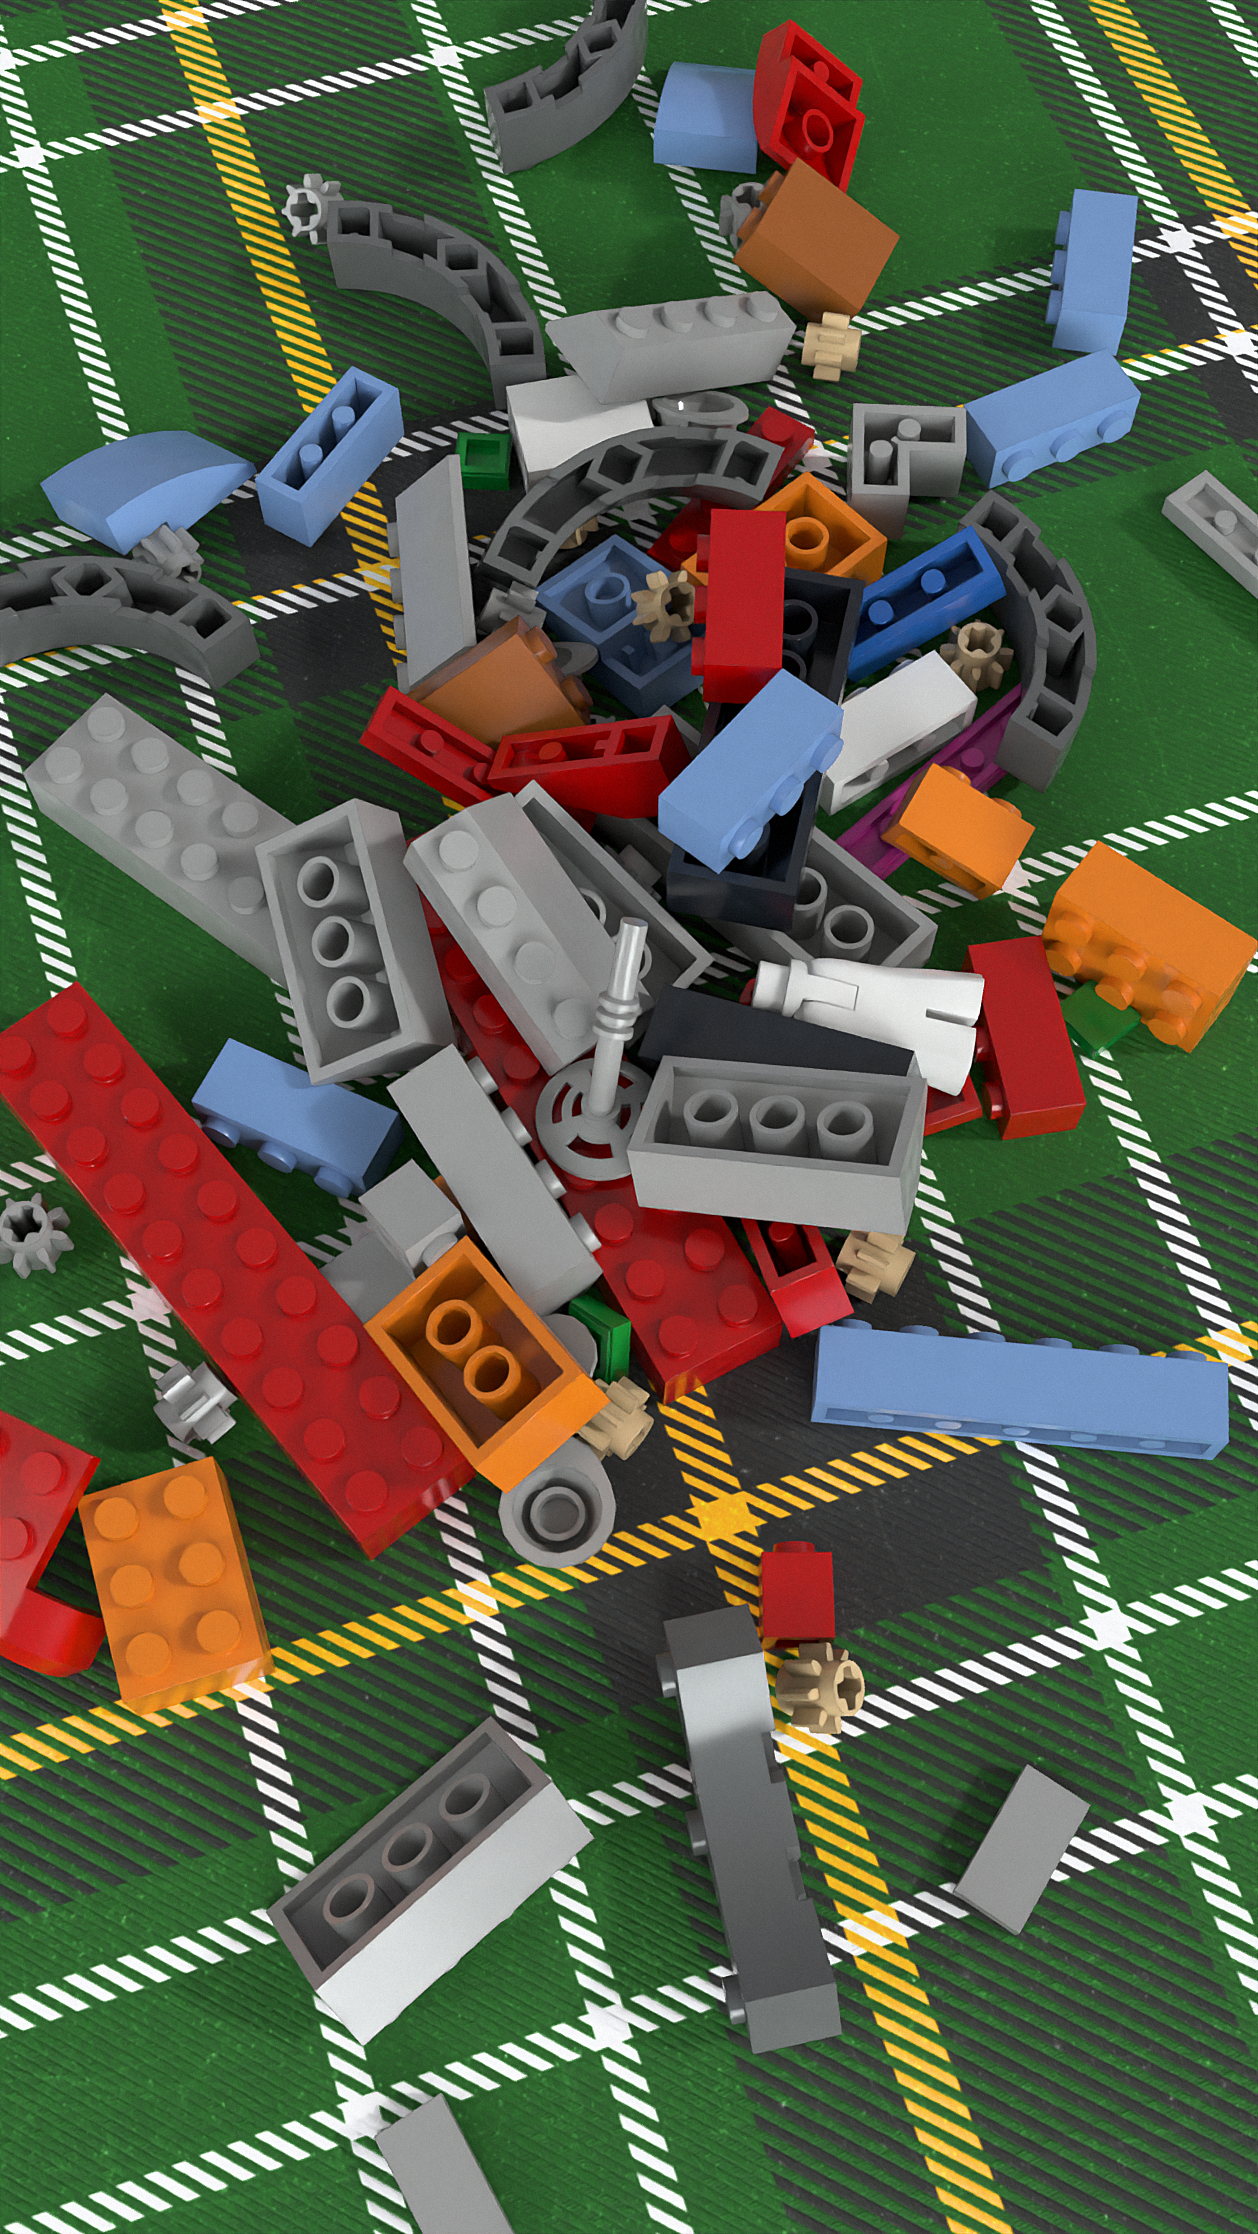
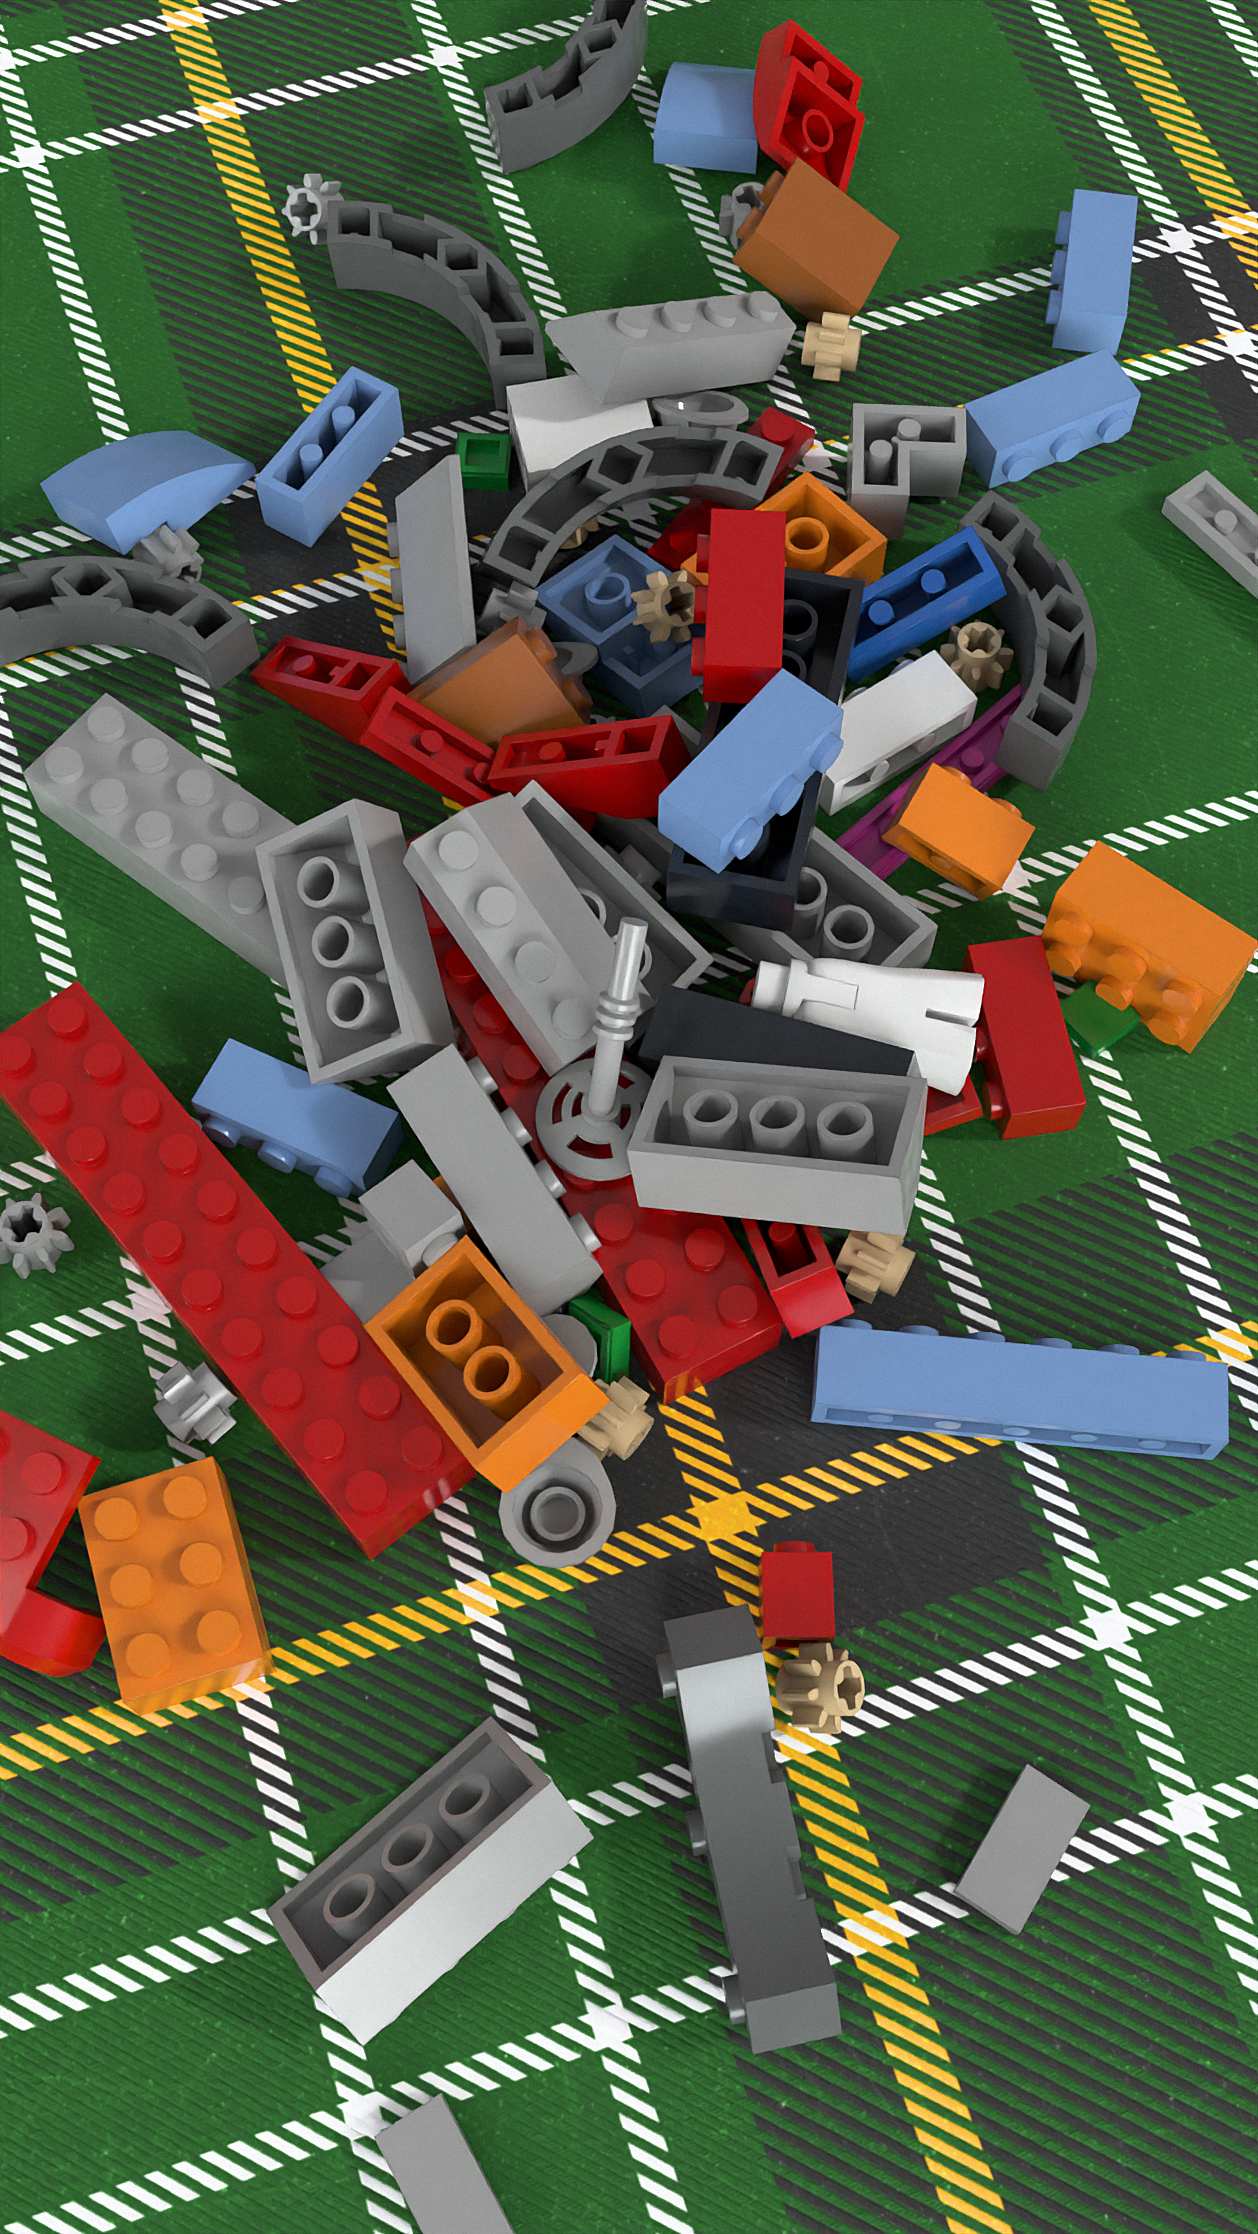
(329, 682): none -> red slope

